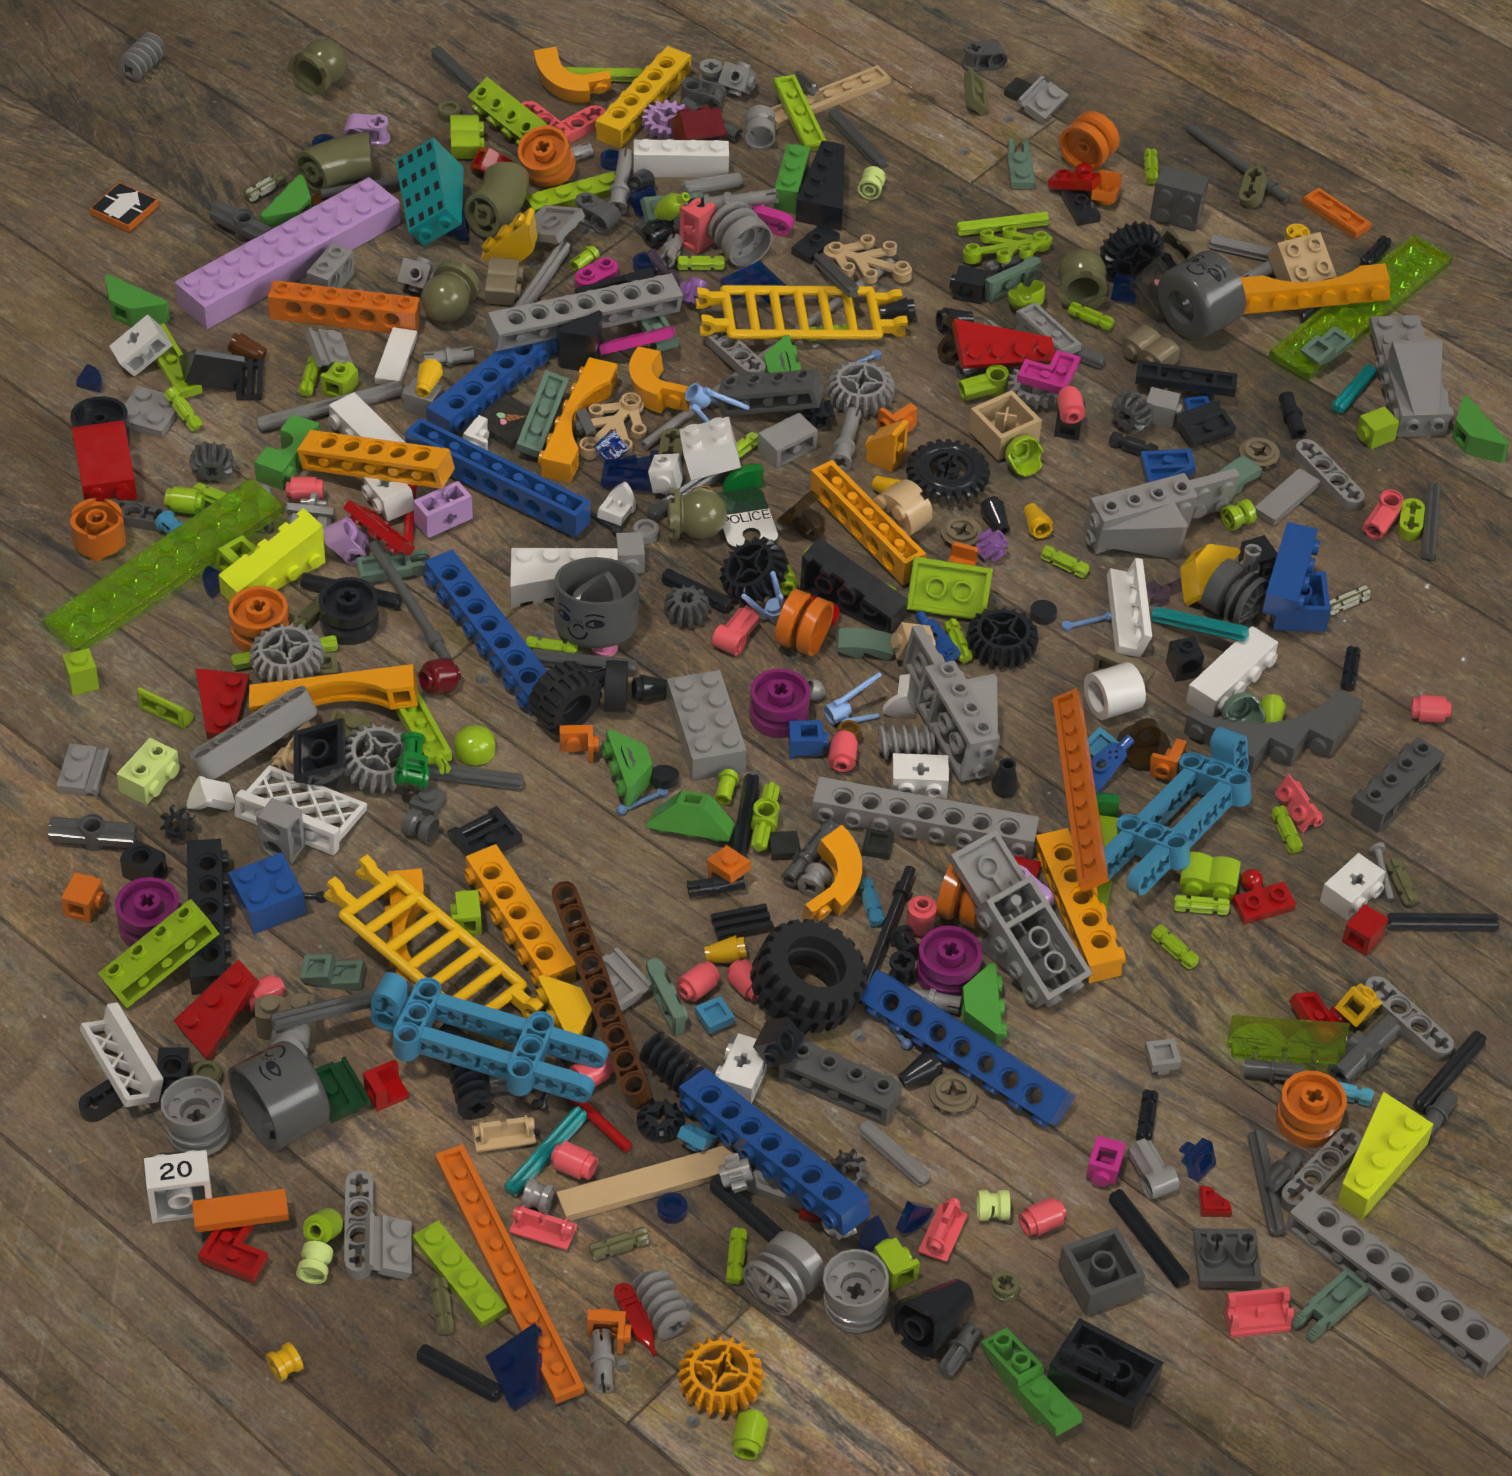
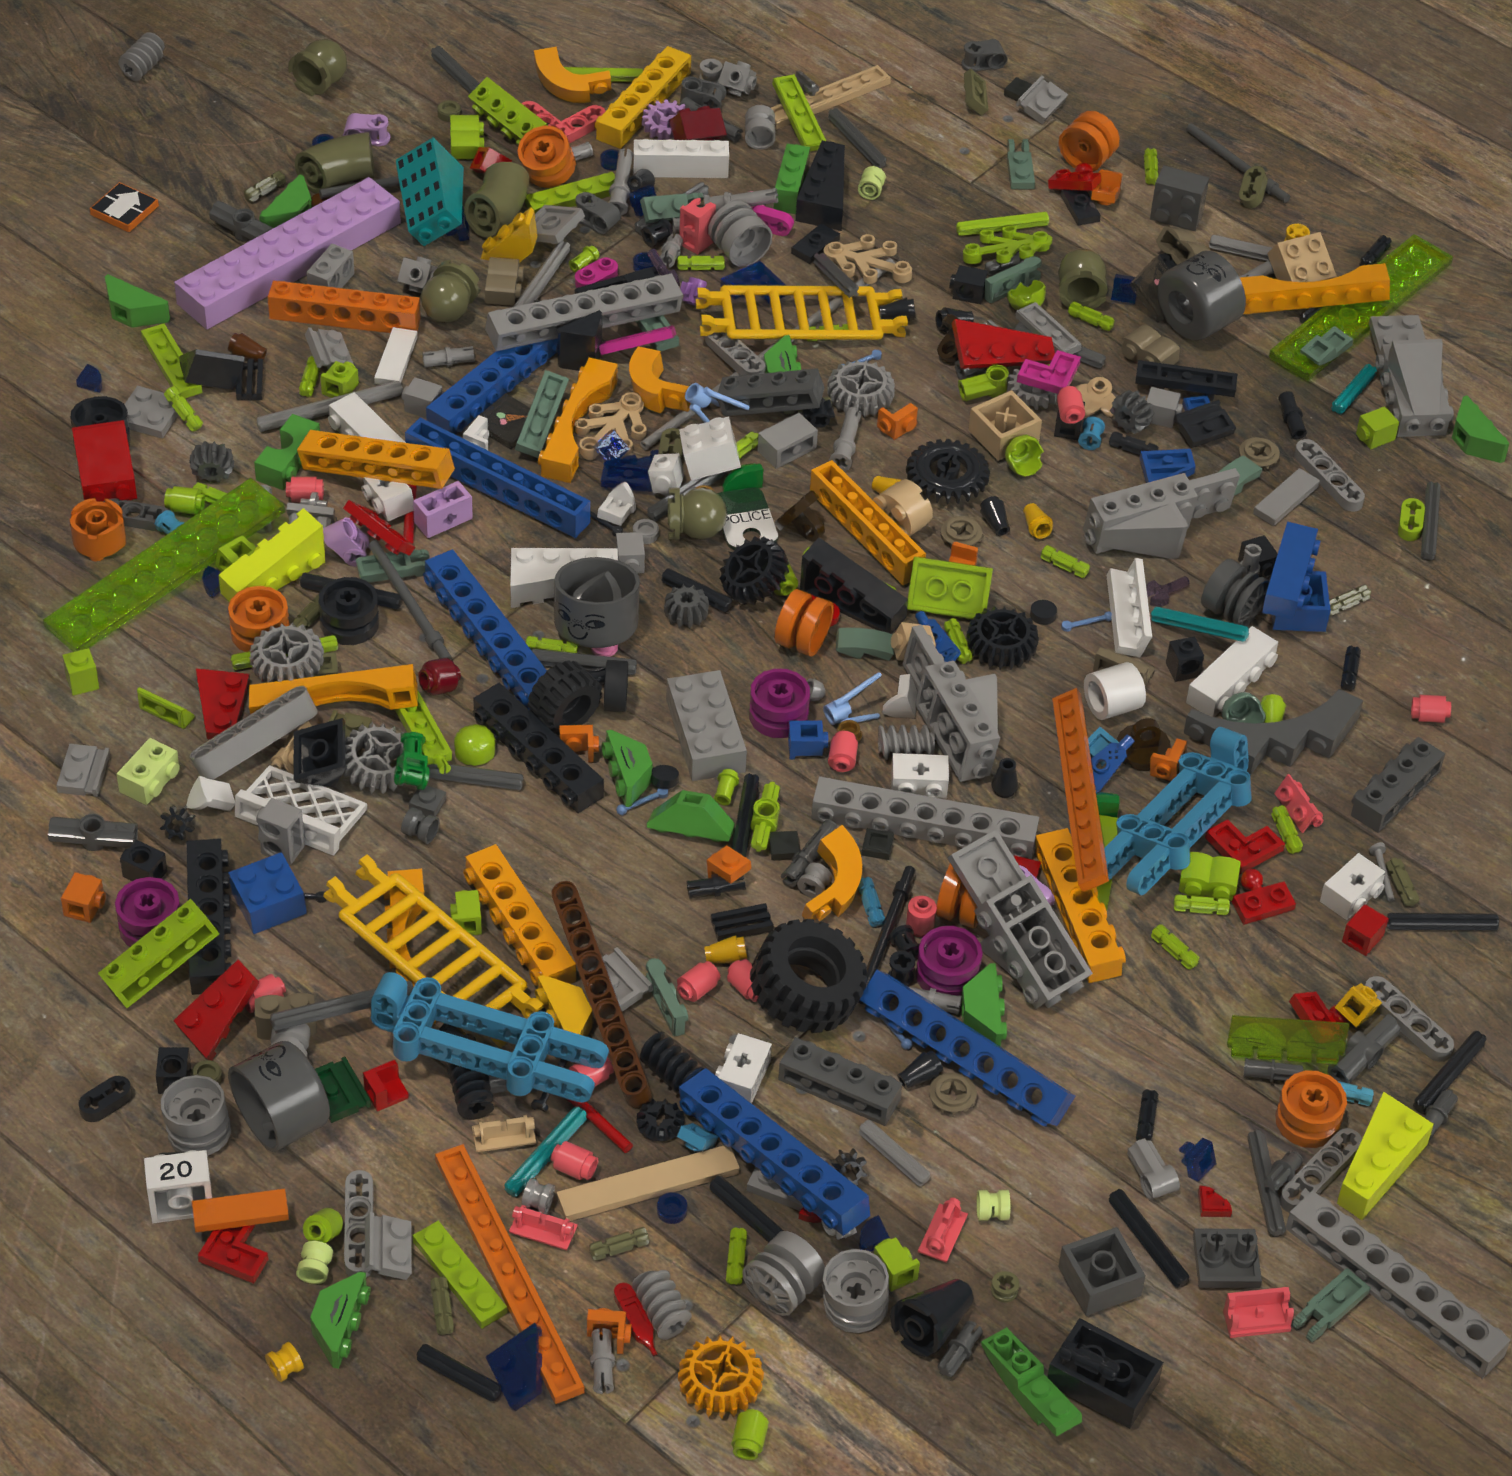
(131, 1057): white fence -> none
(140, 345): white brick -> none
(326, 972): sand green slope -> none
(338, 1315): none -> bright green slope
(428, 376): yellow cone -> none
(501, 833): black plate -> none
(538, 748): none -> black brick
(584, 424): dark grey plate -> none
(648, 687): black cone -> none
(669, 206): lime plant -> none
(712, 183): light grey axle -> none
(714, 1015): dark azure plate -> none
(734, 634): coral piece -> none
(736, 1172): light grey gear -> none
(773, 606): light blue plant -> none
(778, 1041): black brick -> none
(888, 446): light orange slope -> none
(913, 1217): clear blue tile -> none
(991, 544): medium lavender gear -> none
(1042, 1217): coral brick -> none
(1085, 437): none -> dark azure bush
(1095, 398): none -> tan plate
(1104, 1166): dark pink brick -> none
(1131, 249): black gear -> none
(1162, 1056): light grey tile -> none
(1199, 568): yellow slope -> none
(1237, 515): lime wheel -> none
(1248, 850): none -> red plate
(1336, 213): orange tile -> none
(1383, 515): coral piece -> none

